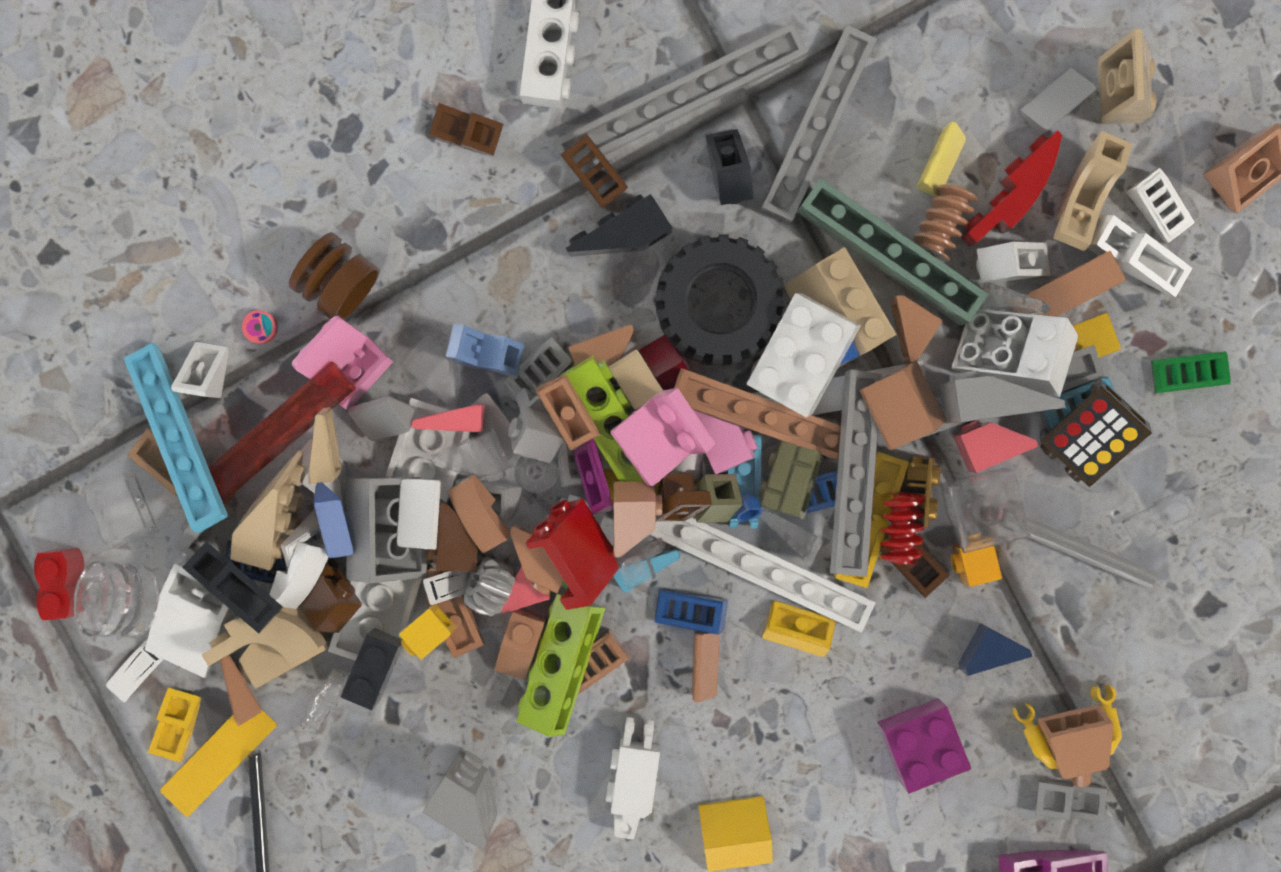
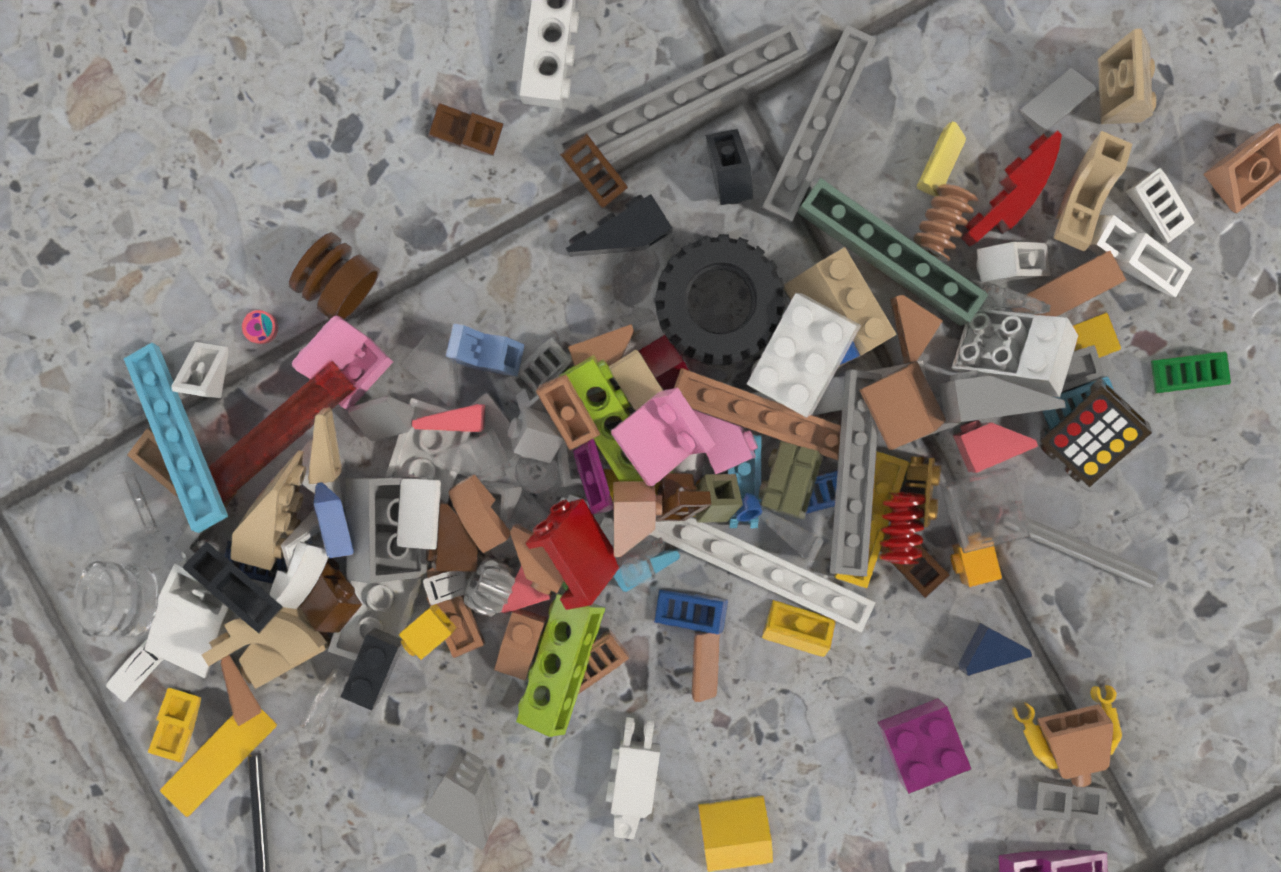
(57, 577): red brick -> none

